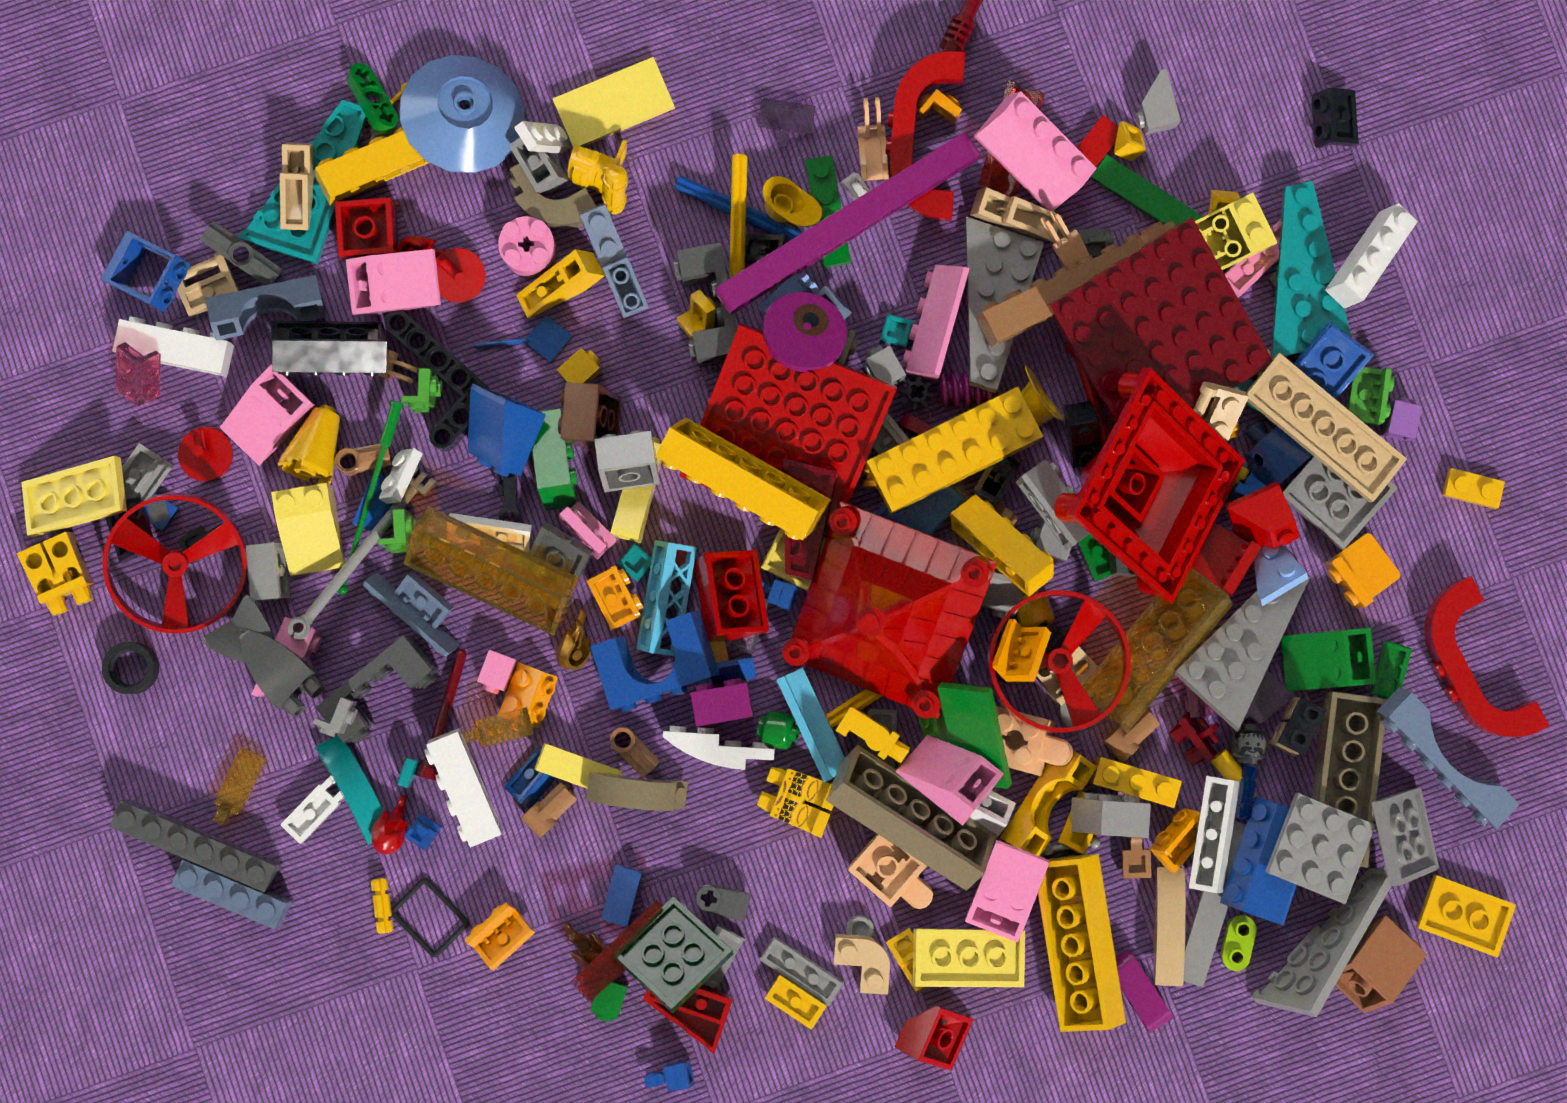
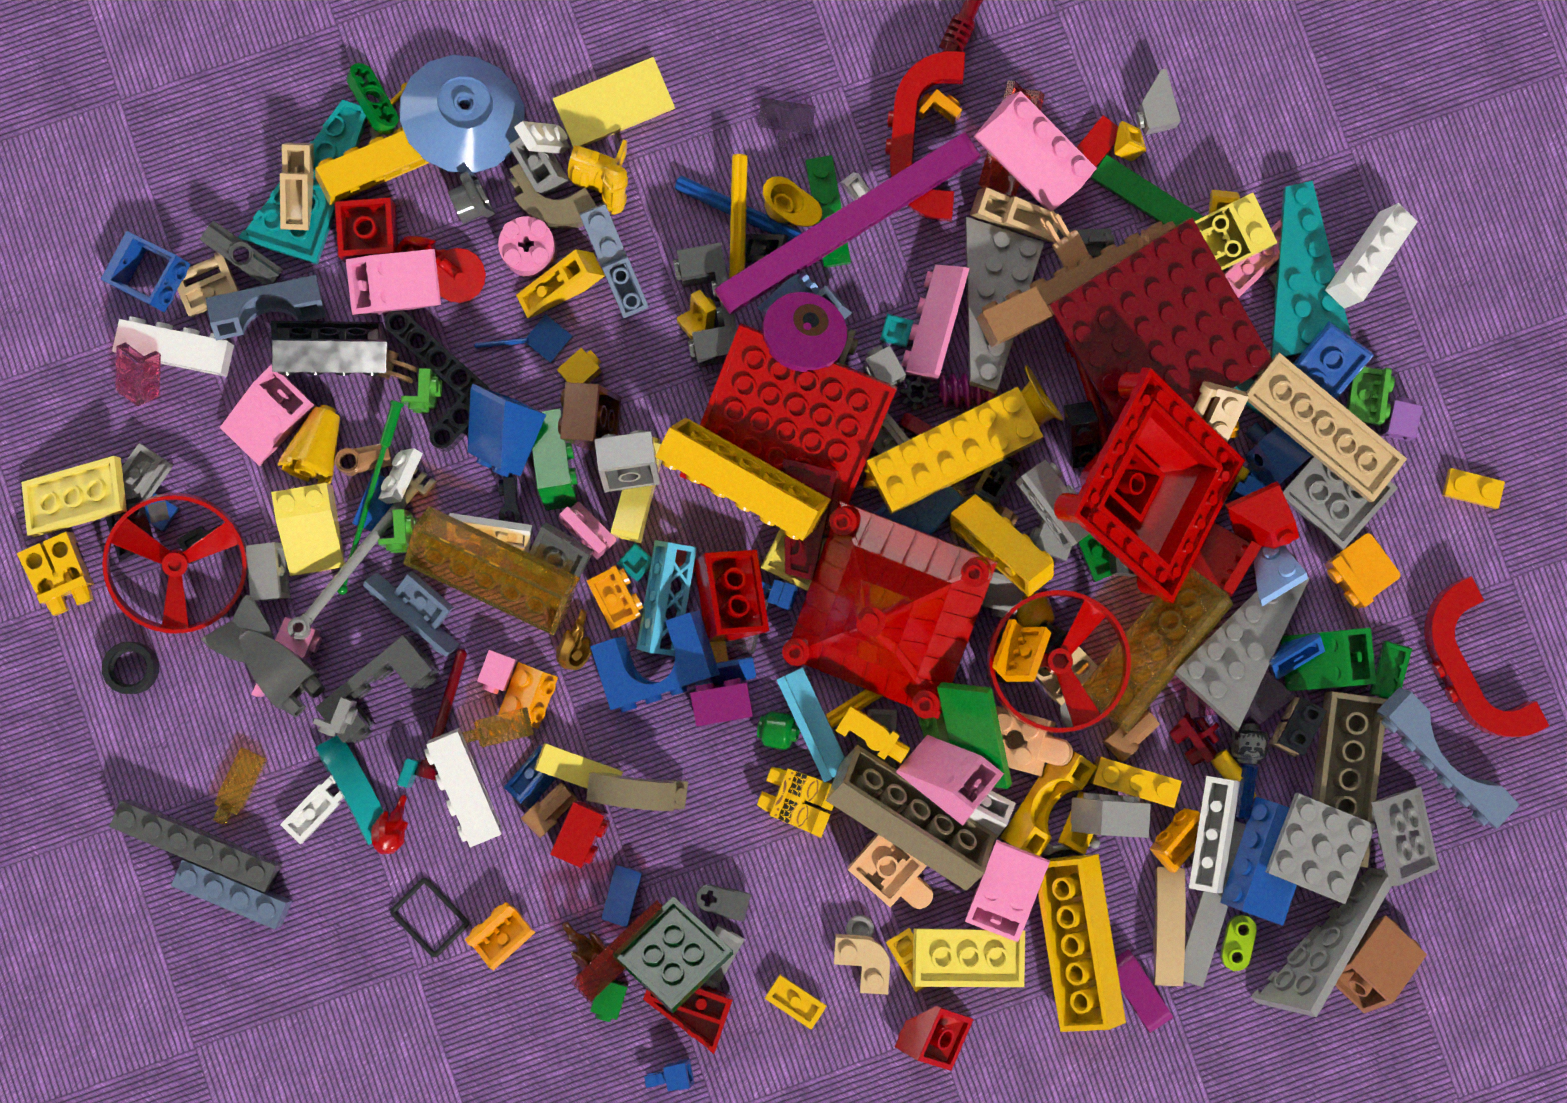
(205, 454): red shield -> none
(382, 905): yellow axle -> none
(423, 831): blue piece -> none
(470, 198): none -> dark grey piece
(579, 834): none -> red brick
(635, 753): medium nougat piece -> none
(705, 747): white slope -> none
(801, 970): light grey tile -> none
(872, 146): light nougat arm -> none
(1135, 860): medium nougat plate -> none
(1296, 653): none -> blue slope
(1335, 117): black bracket -> none
(1465, 915): yellow plate -> none

